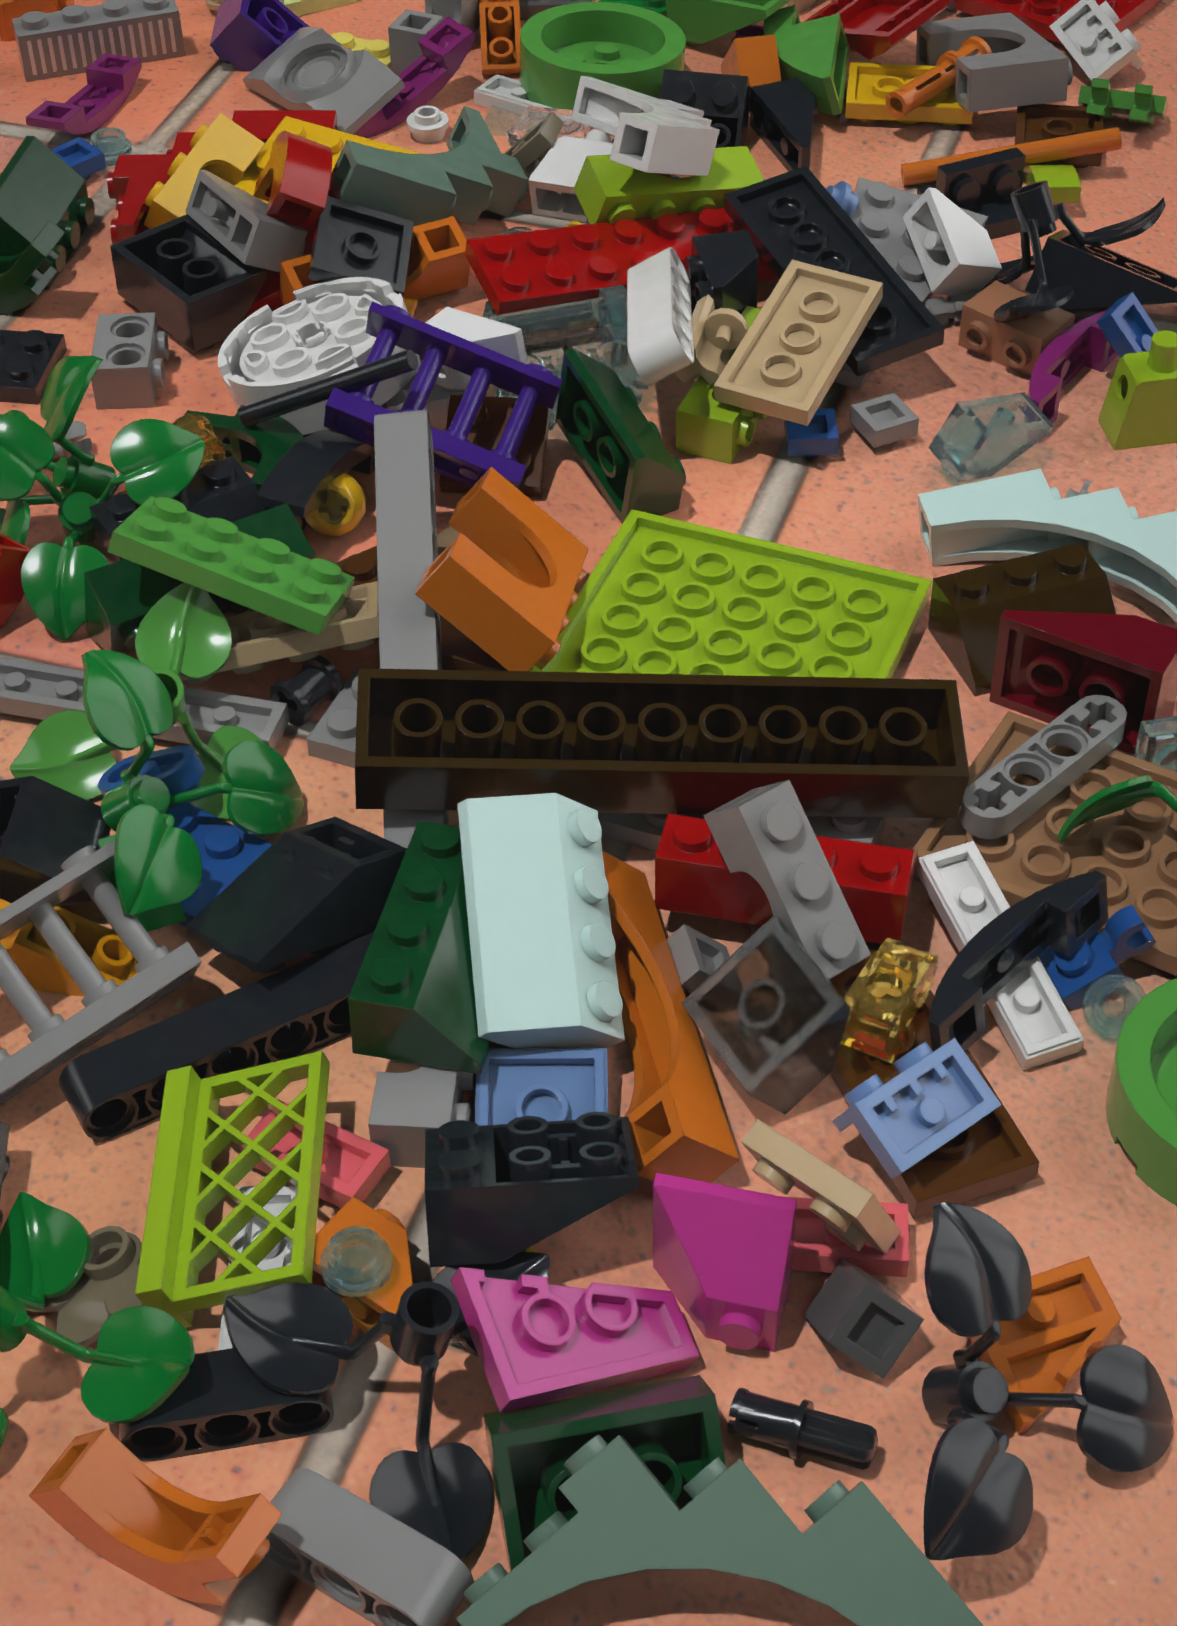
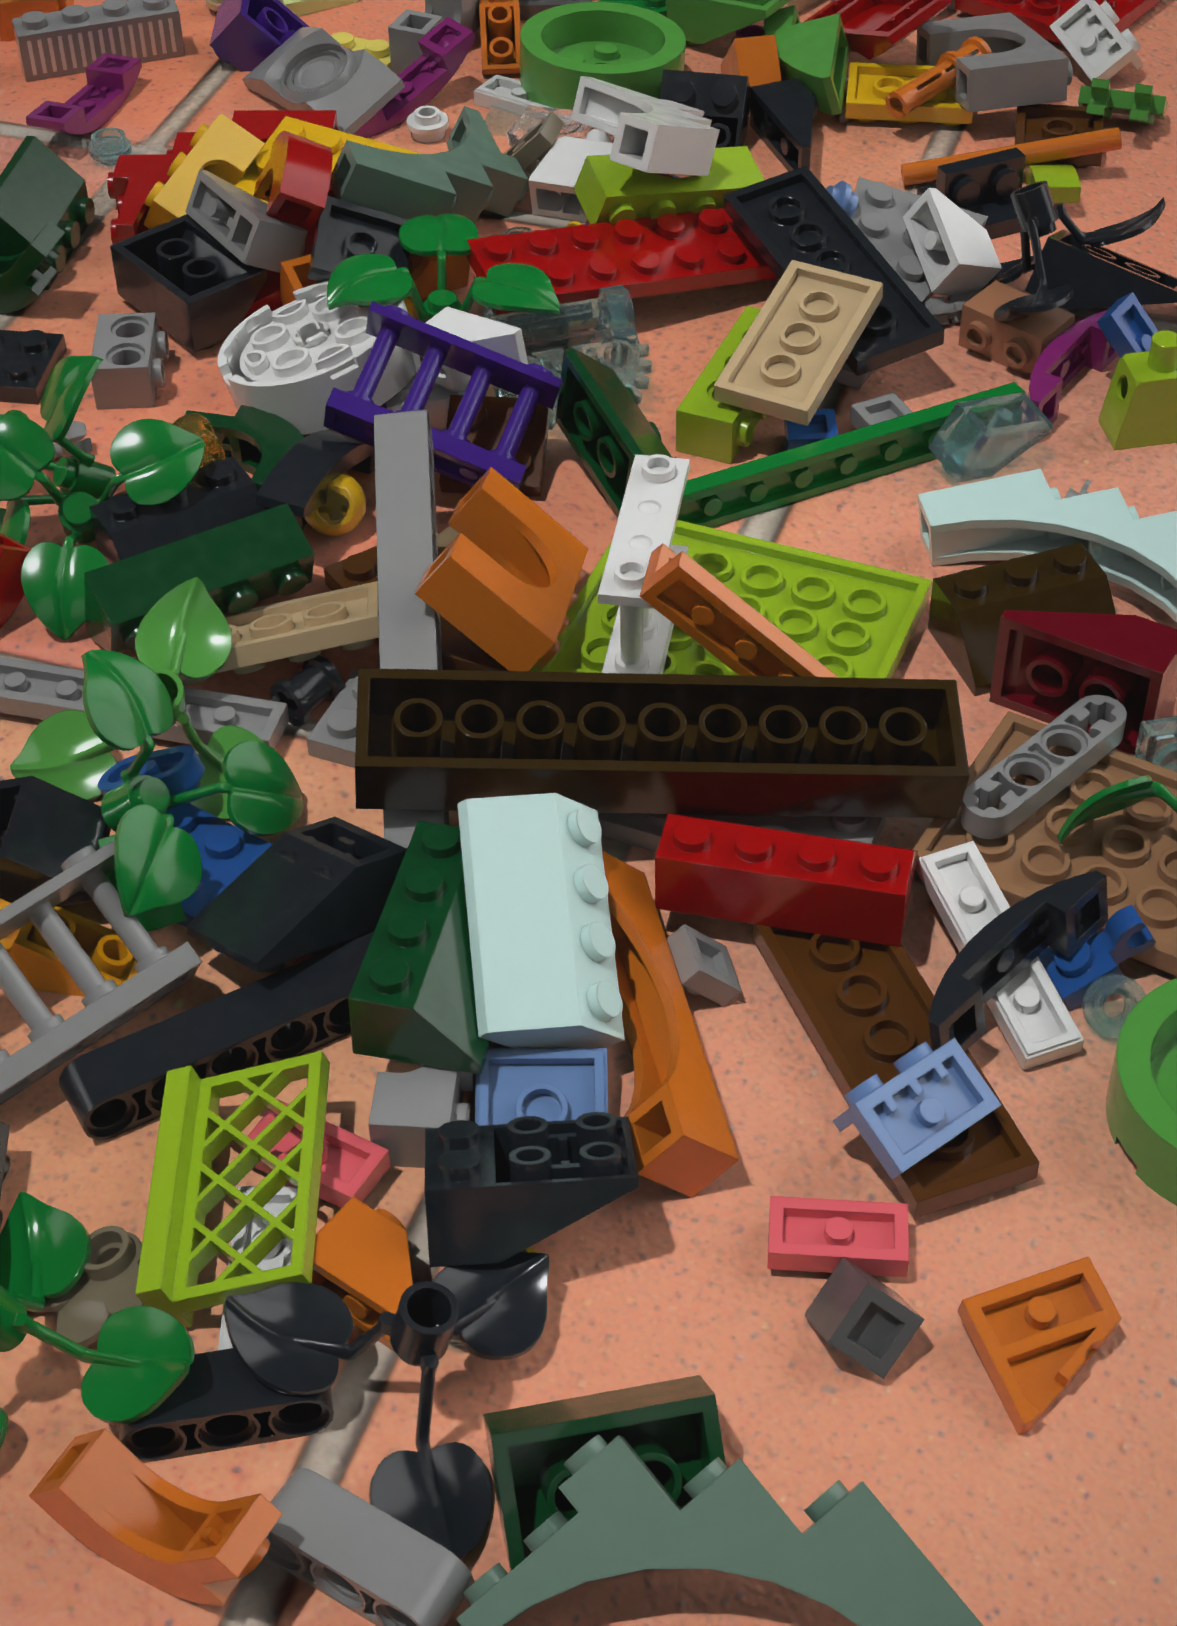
(81, 157): blue plate -> none
(232, 564): bright green plate -> none
(321, 390): black bar -> none
(356, 1262): clear light blue plate -> none
(377, 279): none -> green plant
(566, 1340): dark pink wing -> none
(644, 523): none -> white fence
(659, 317): white beam -> none
(714, 337): tan hips -> none
(722, 619): none -> orange fence
(725, 269): black slope -> none
(725, 1257): dark pink slope -> none
(772, 1017): clear smoke slope -> none
(775, 844): light grey arch -> none
(802, 1429): black axle -> none
(819, 466): none -> green plate
(844, 1205): tan plate -> none
(887, 998): clear yellow leg -> none
(974, 1489): black plant -> none

